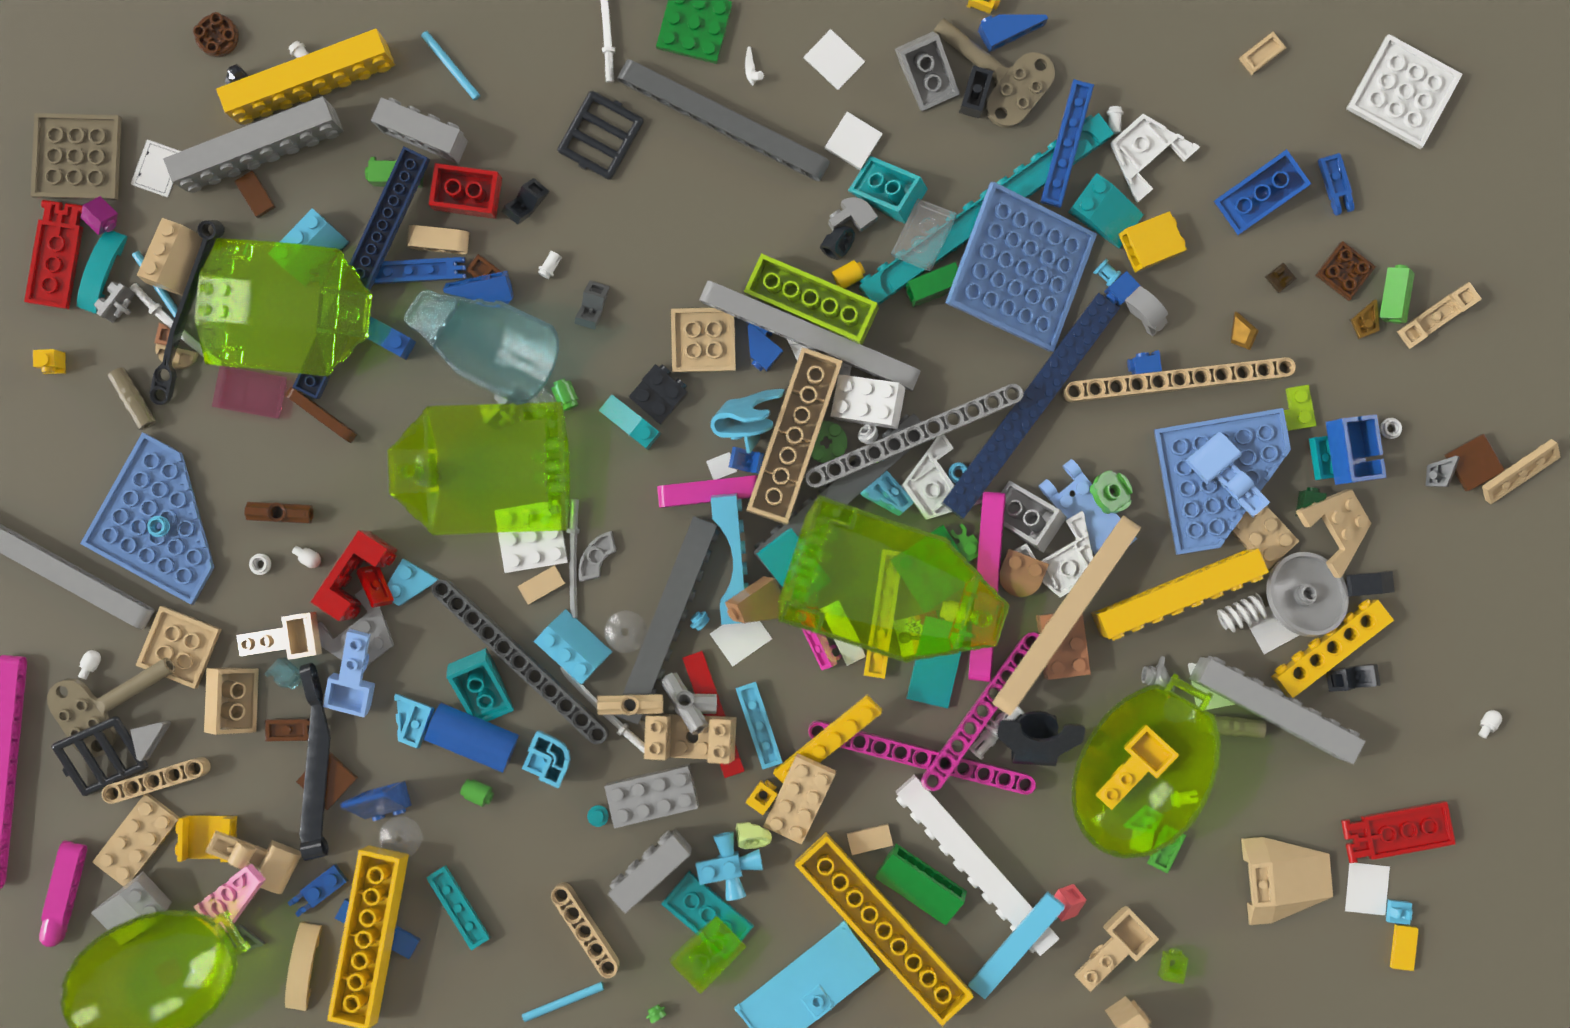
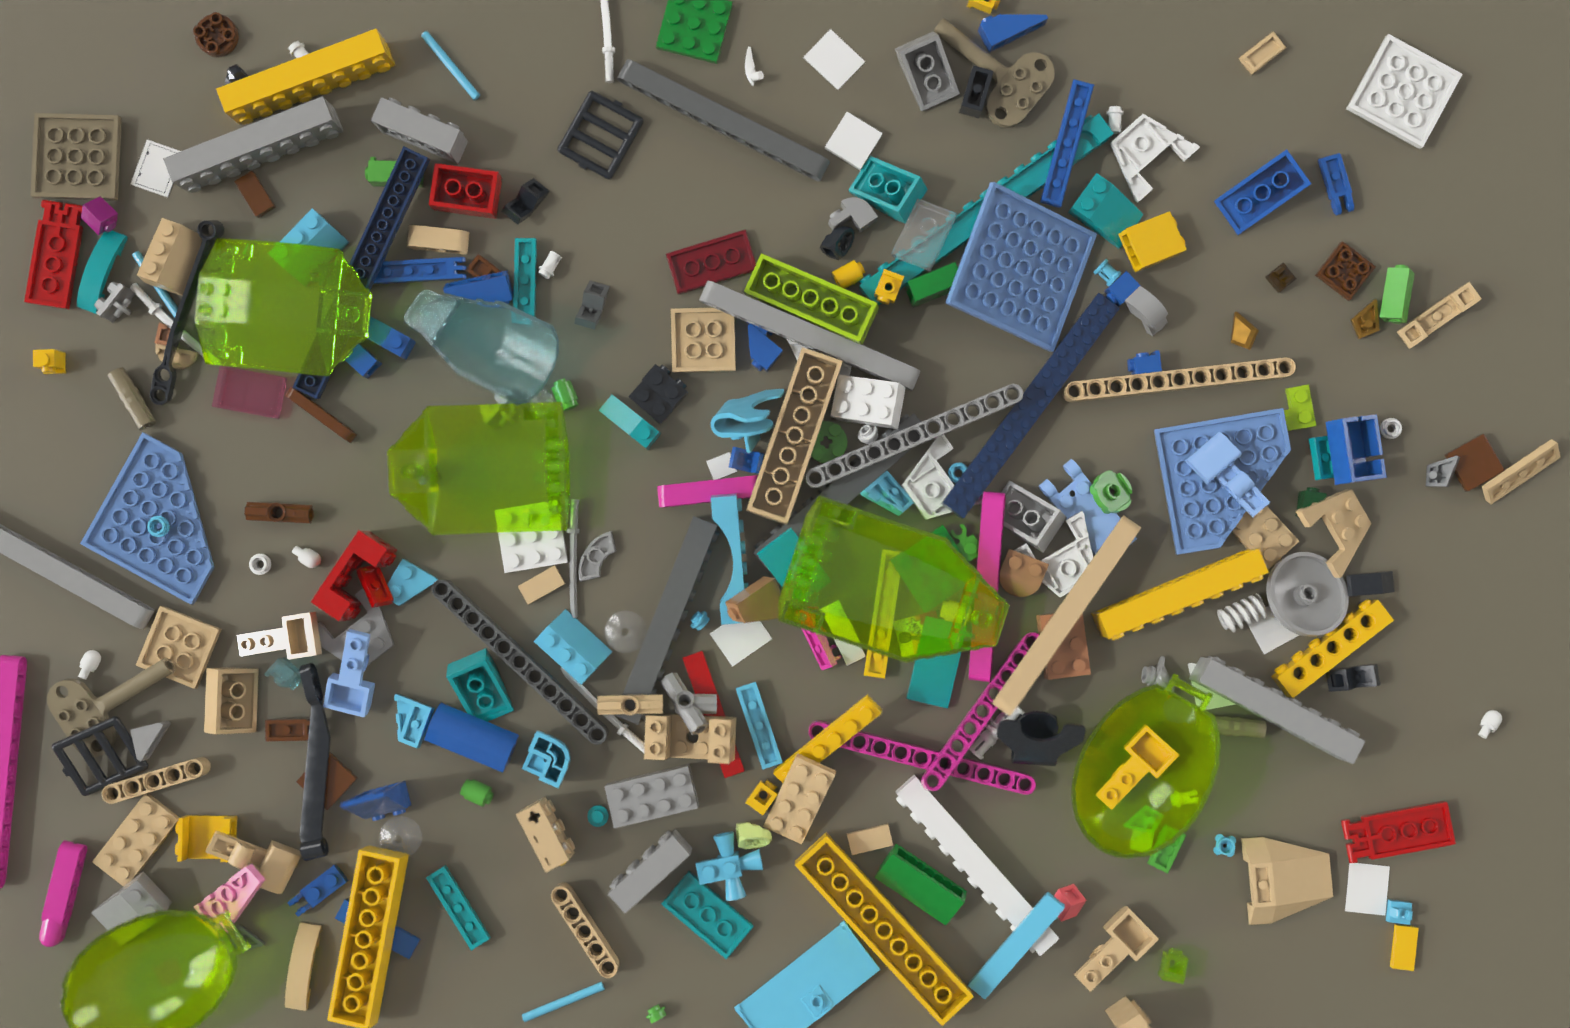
(363, 361): none -> blue brick
(525, 275): none -> teal plate
(546, 834): none -> tan piece
(707, 954): clear neon green slope -> none
(711, 261): none -> dark red tile
(888, 277): none -> yellow brick
(1229, 841): none -> medium azure plate

